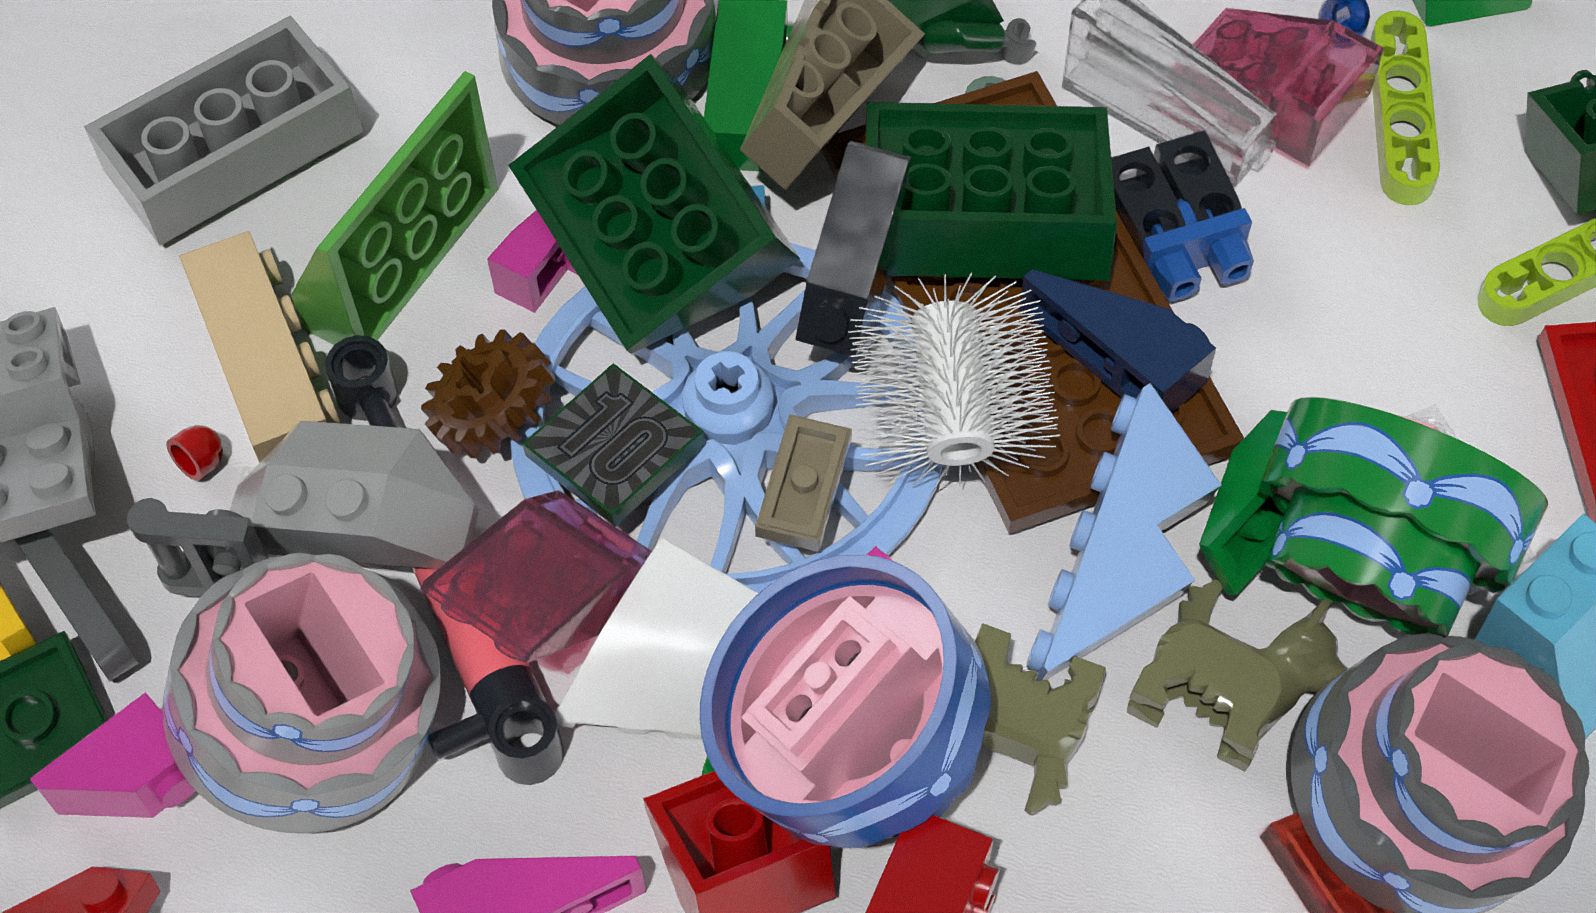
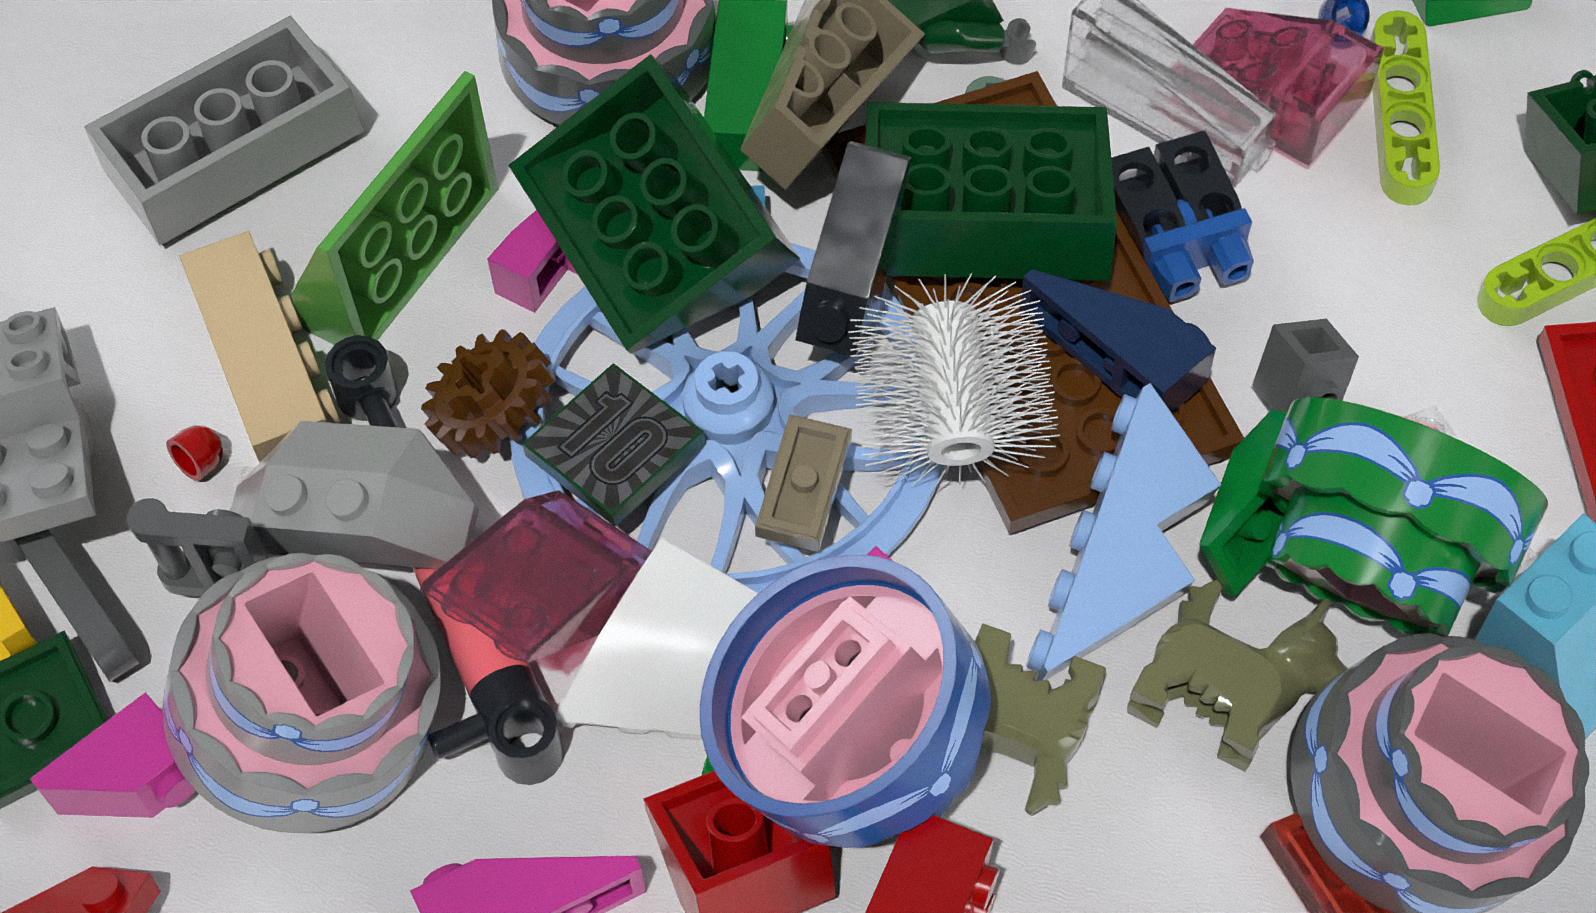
(1304, 362): none -> dark grey brick

